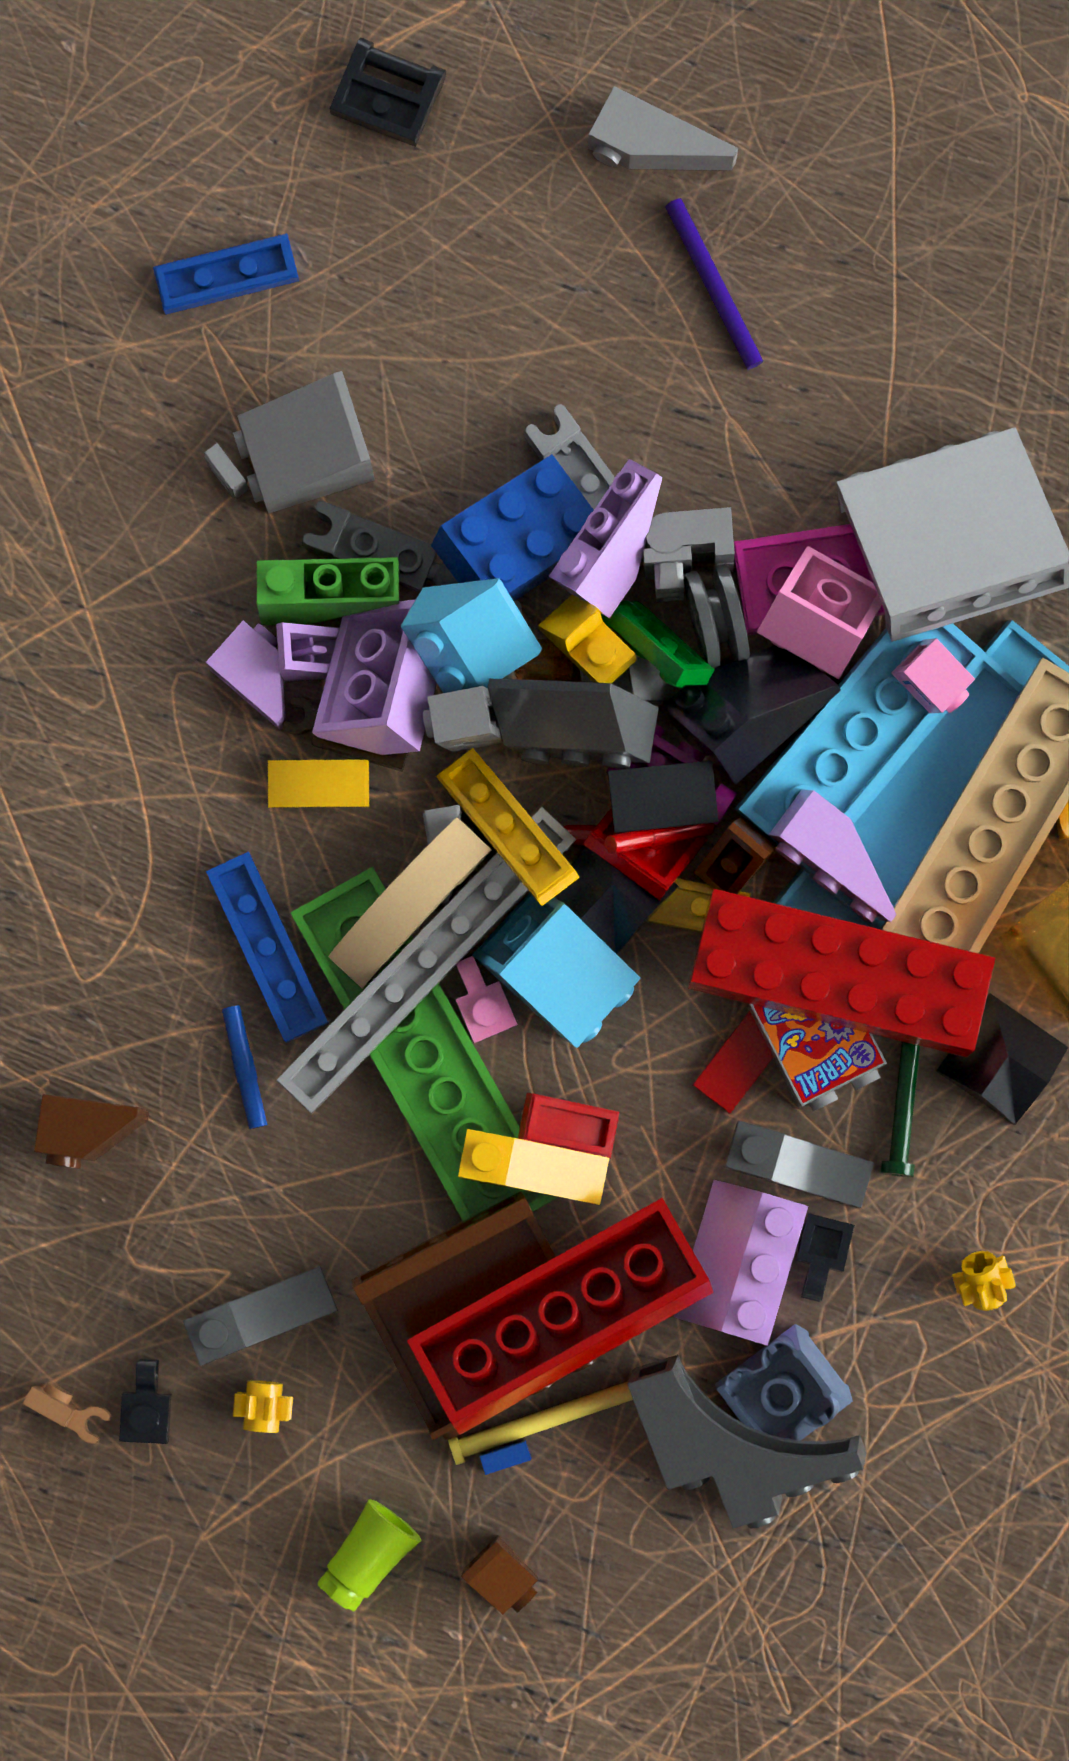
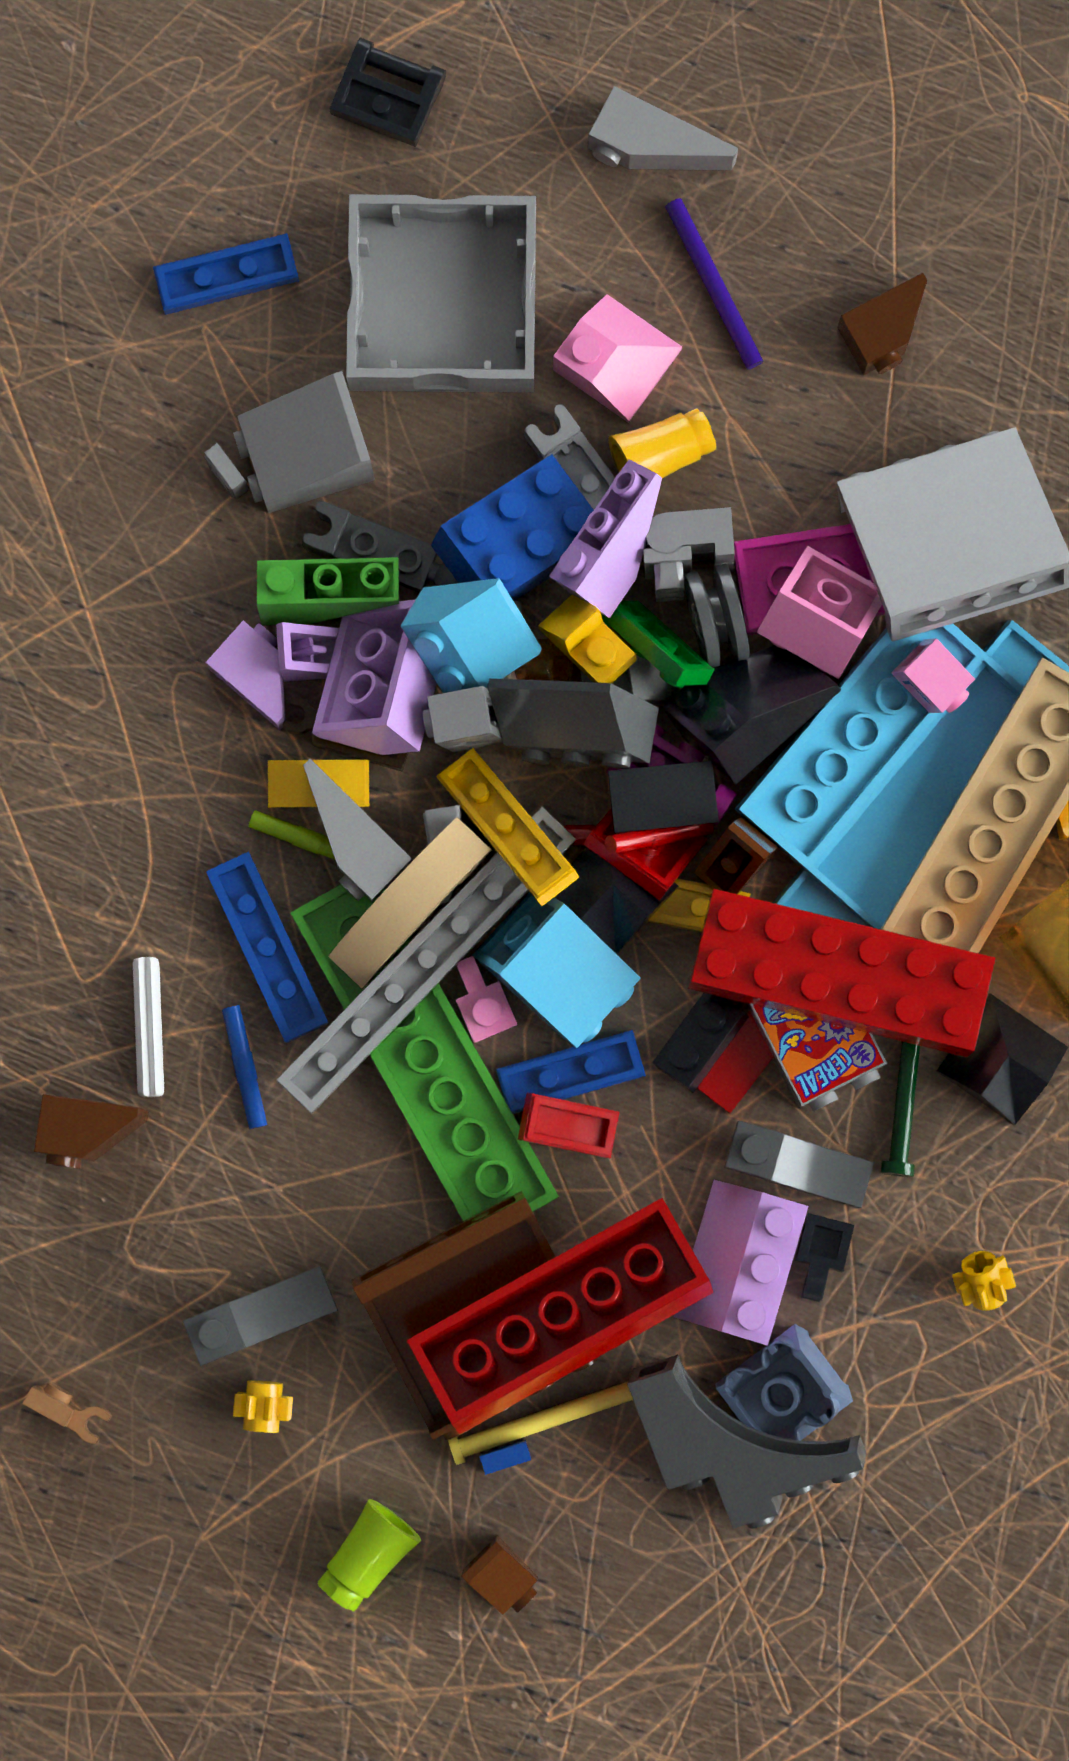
(144, 1412): black plate -> none
(148, 1027): none -> white axle
(291, 833): none -> lime piece
(359, 845): none -> light grey slope
(441, 293): none -> light grey tile
(533, 1167): yellow slope -> none
(573, 1070): none -> blue tile
(615, 357): none -> bright pink slope
(665, 444): none -> yellow plant
(700, 1040): none -> black plate
(830, 845): lavender slope -> none
(883, 326): none -> reddish brown slope

